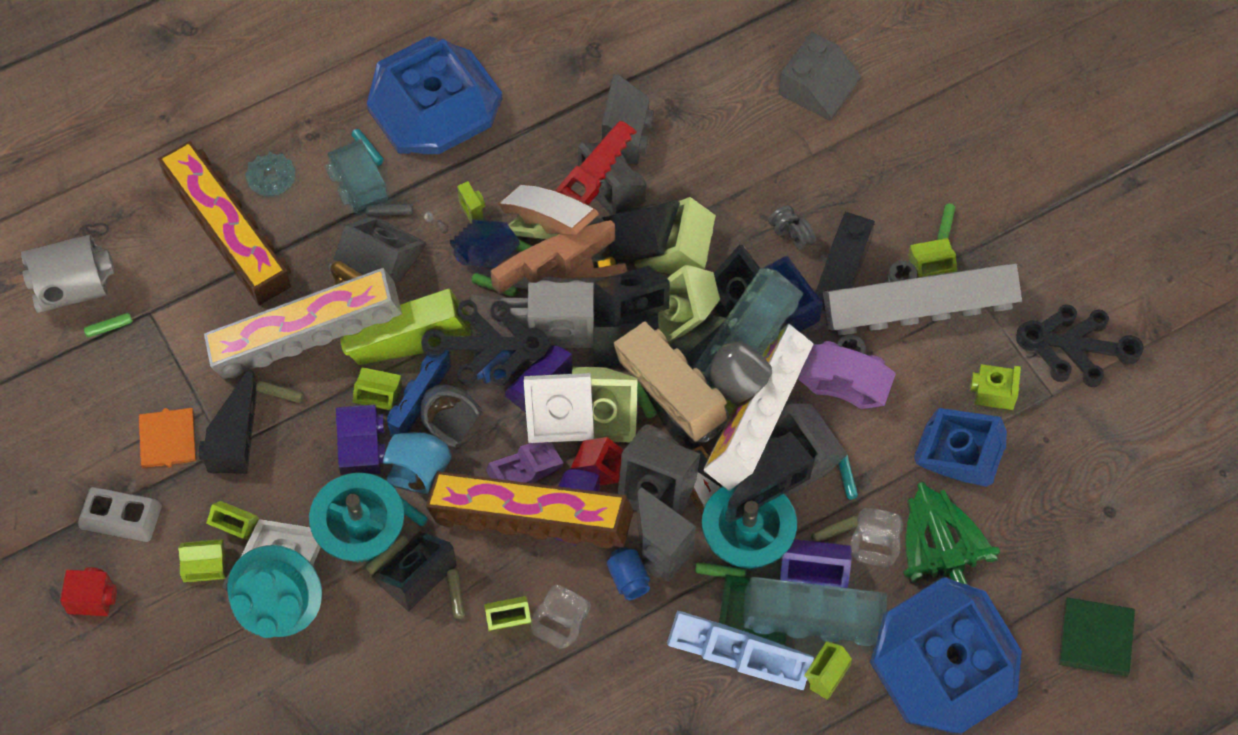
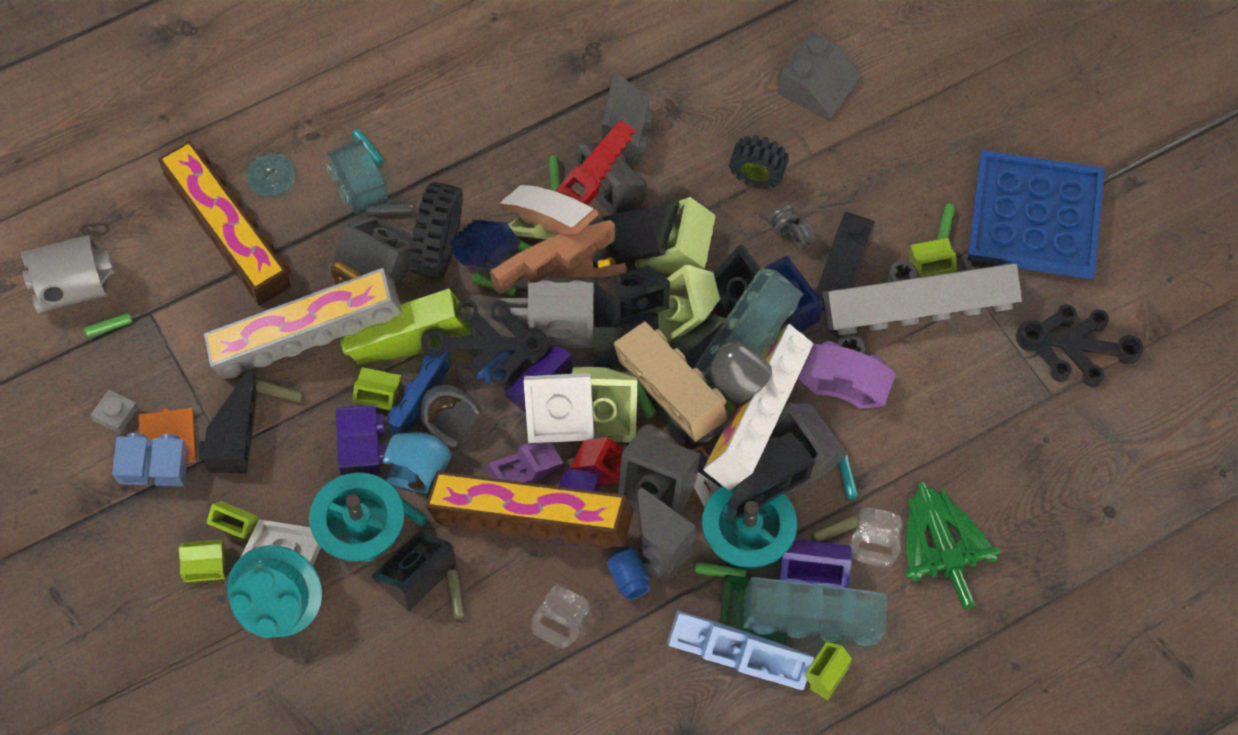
(88, 592): red brick -> none
(113, 523): light grey piece -> none
(114, 411): none -> light grey plate
(141, 459): none -> medium blue piece
(380, 560): olive piece -> none
(427, 120): blue piece -> none
(434, 228): none -> black tyre
(471, 201): lime plate -> none
(504, 606): lime piece -> none
(554, 169): none -> bright green piece
(759, 161): none -> black wheel
(915, 664): blue piece -> none
(962, 446): blue slope -> none
(996, 386): lime brick -> none
(1036, 214): none -> blue plate
(1097, 636): dark green tile -> none

